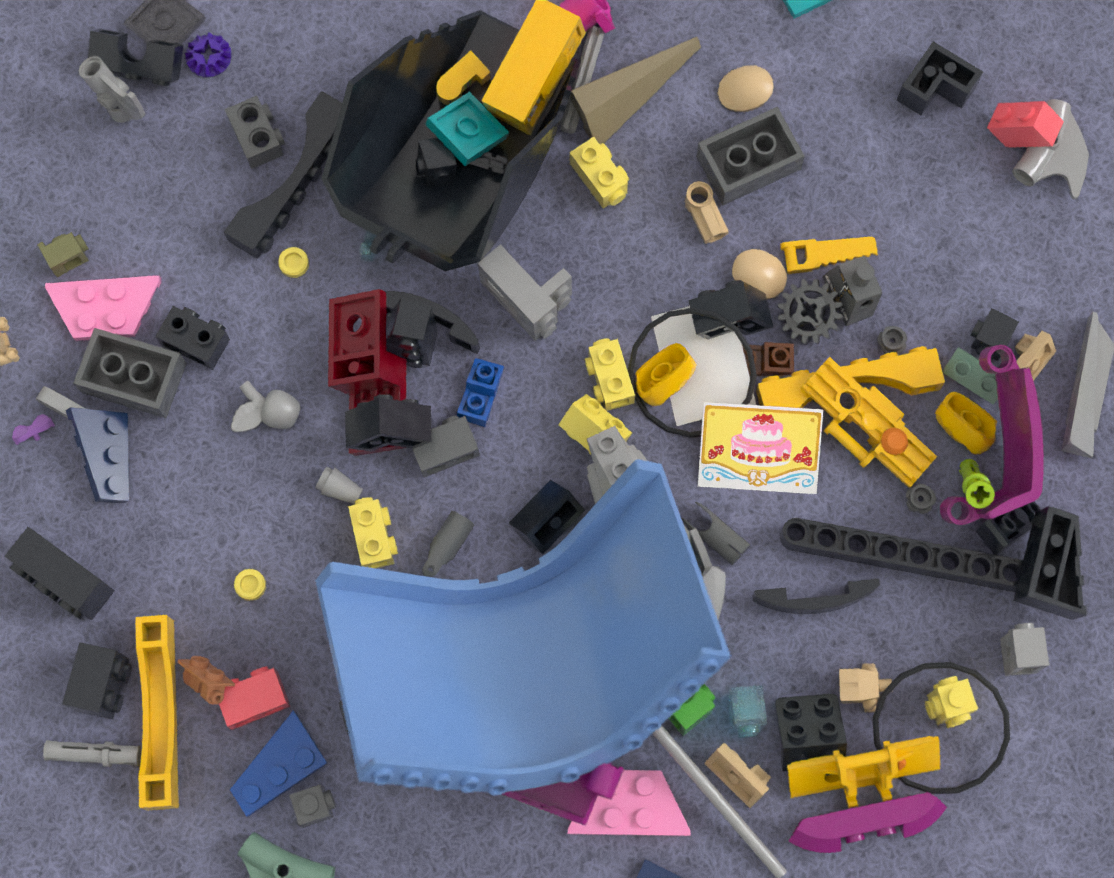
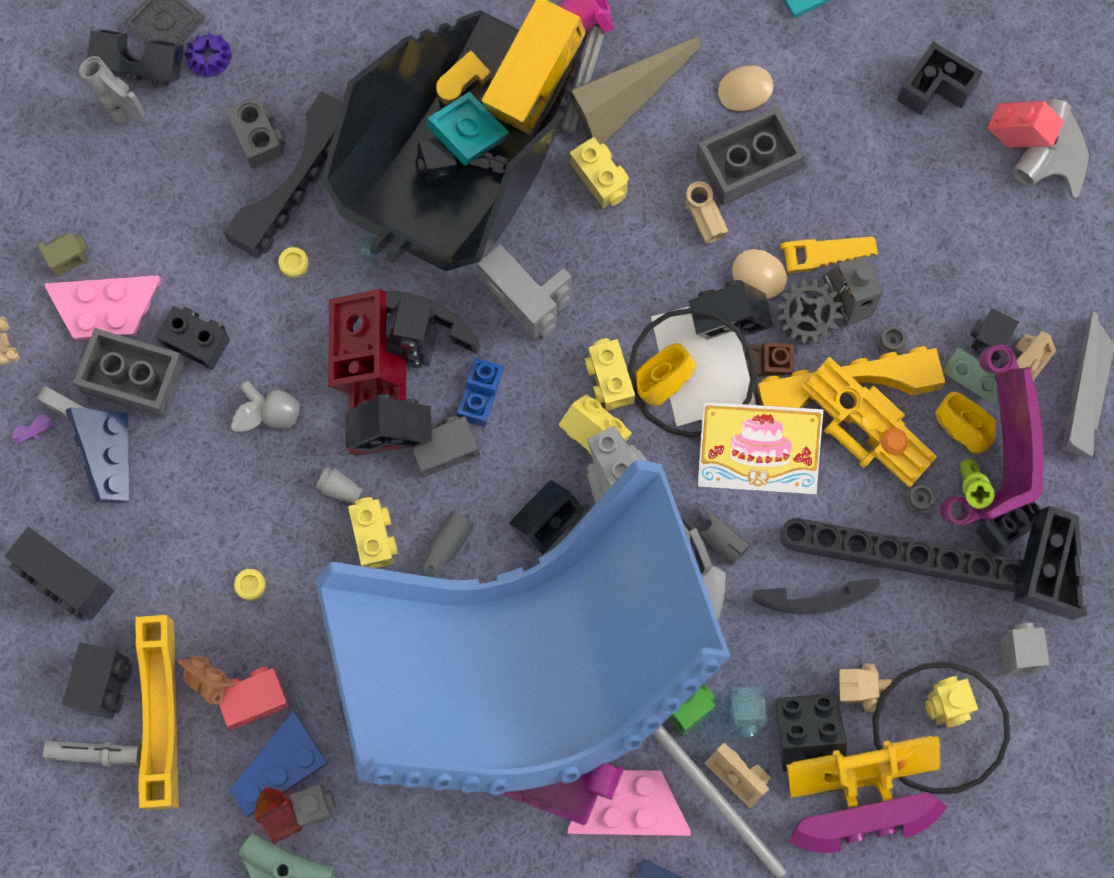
(276, 814): none -> clear red tile

